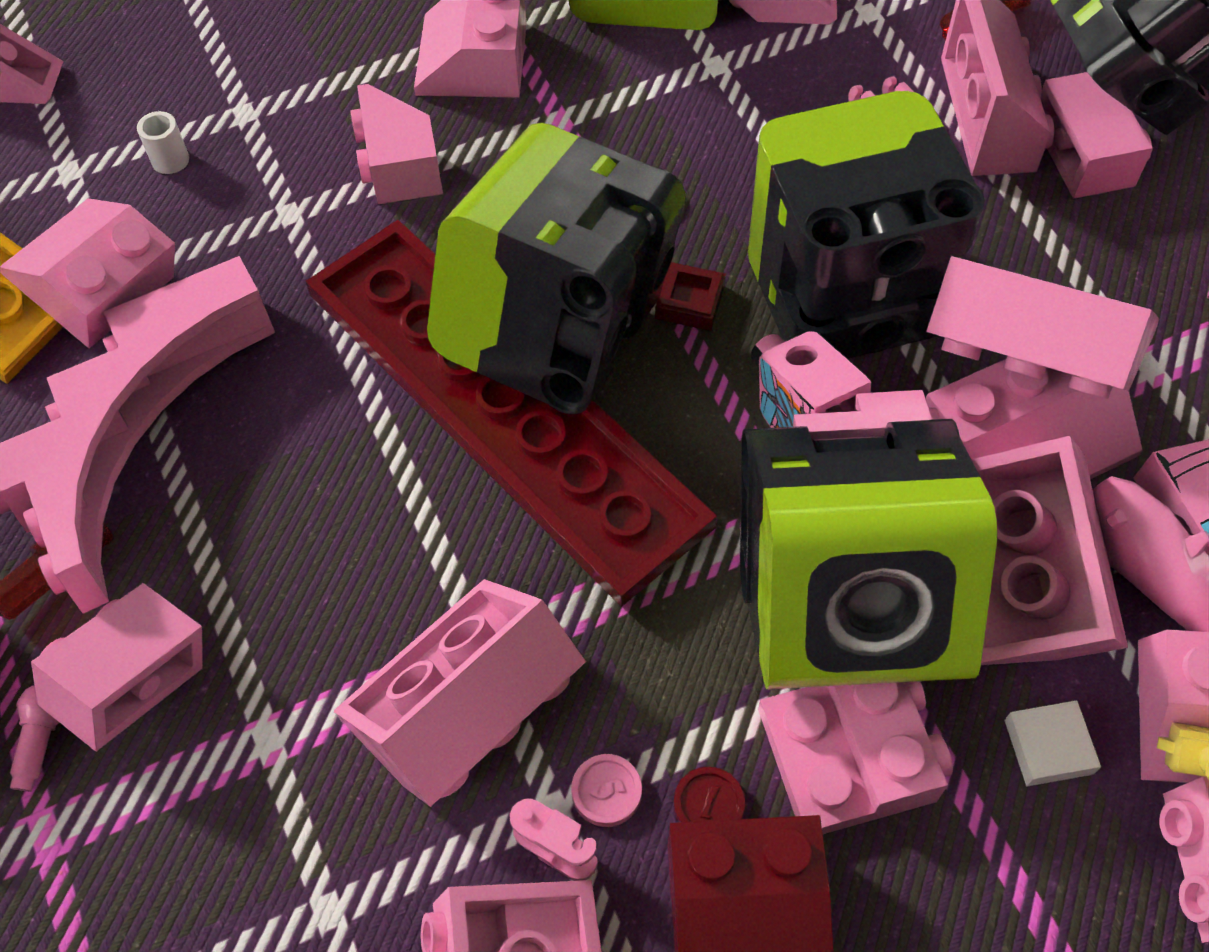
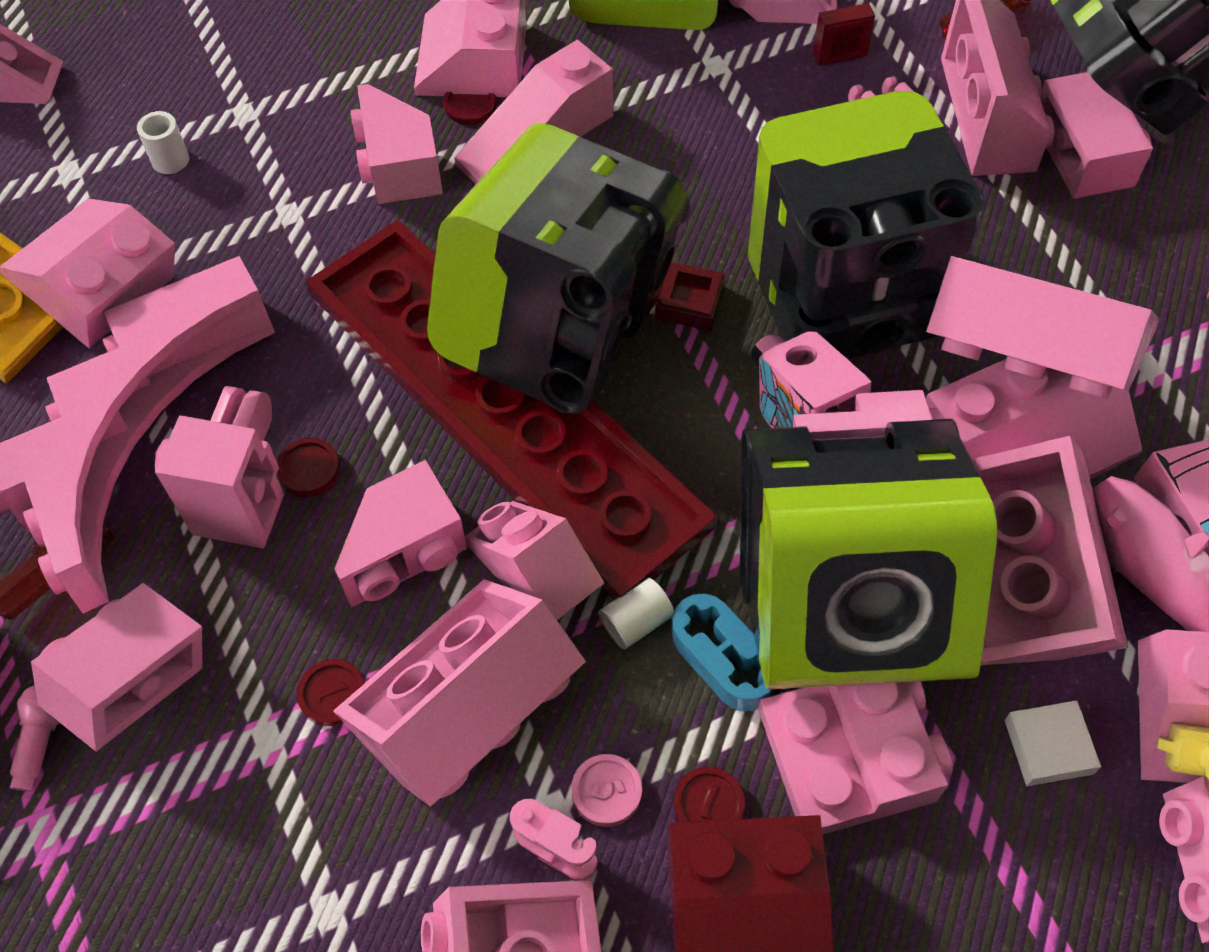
(224, 470): none -> bright pink brick
(308, 467): none -> dark red piece
(325, 688): none -> dark red piece
(398, 533): none -> bright pink slope
(469, 107): none -> dark red piece
(535, 555): none -> bright pink slope
(563, 90): none -> bright pink slope
(636, 613): none -> white hinge
(712, 661): none -> dark azure beam
(843, 33): none -> dark red tile

